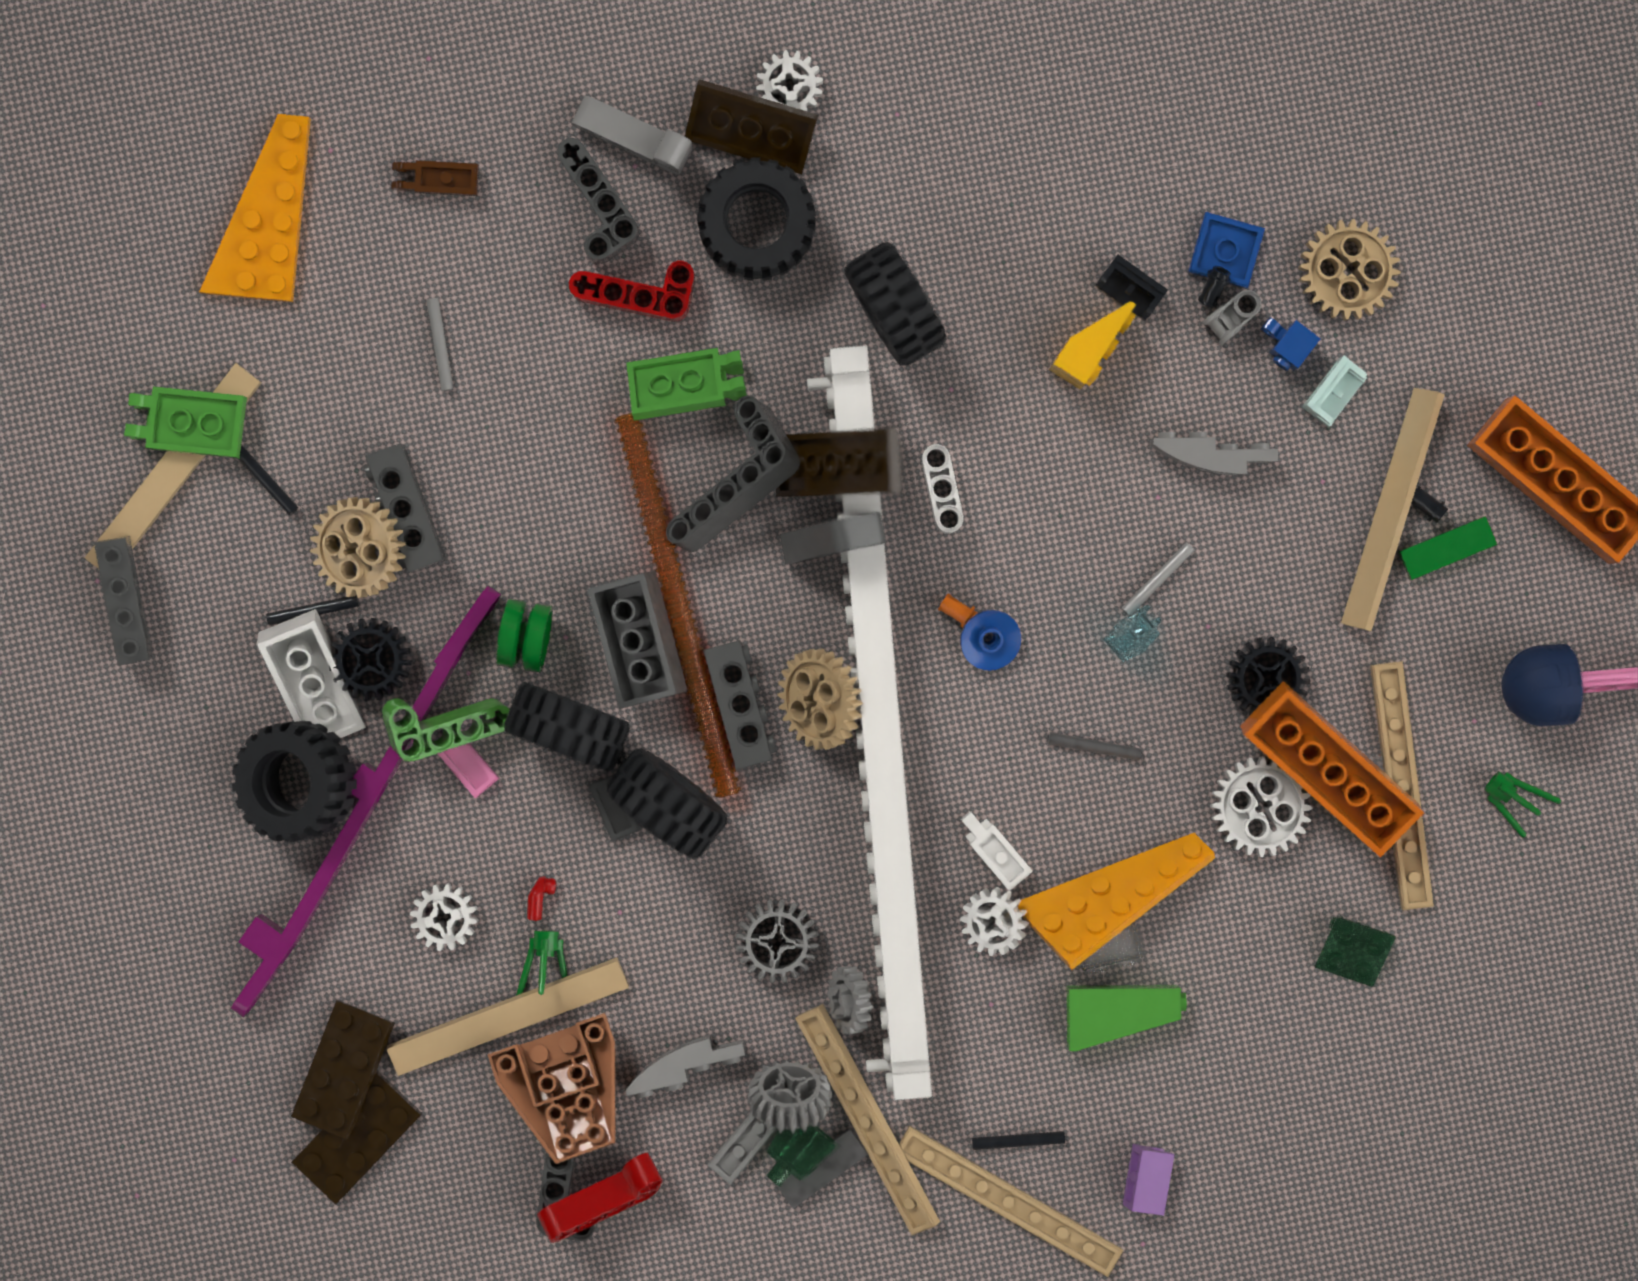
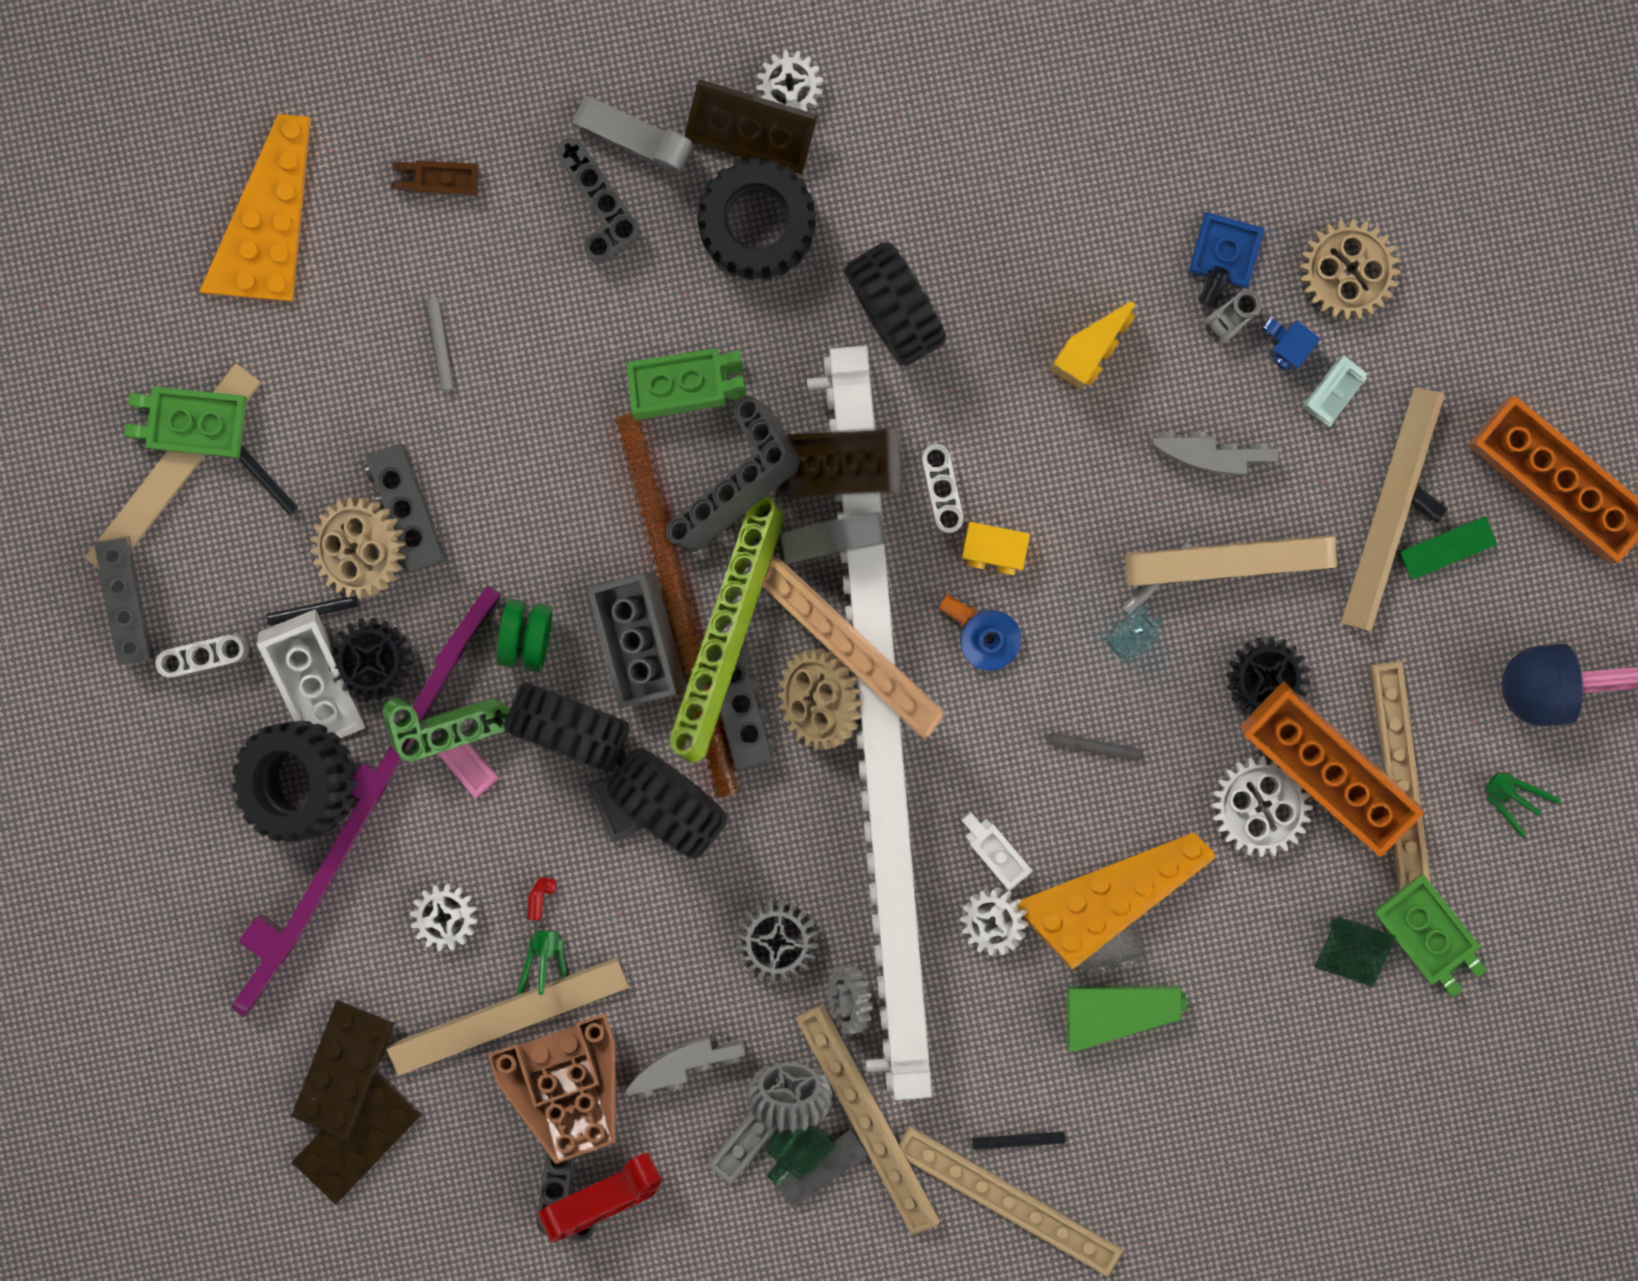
(217, 656): none -> white beam
(632, 289): red beam -> none
(729, 642): none -> lime beam
(852, 648): none -> light nougat tile
(995, 547): none -> yellow brick
(1128, 283): black hinge -> none
(1148, 1180): medium lavender hinge -> none
(1231, 560): none -> tan beam
(1430, 933): none -> bright green tile

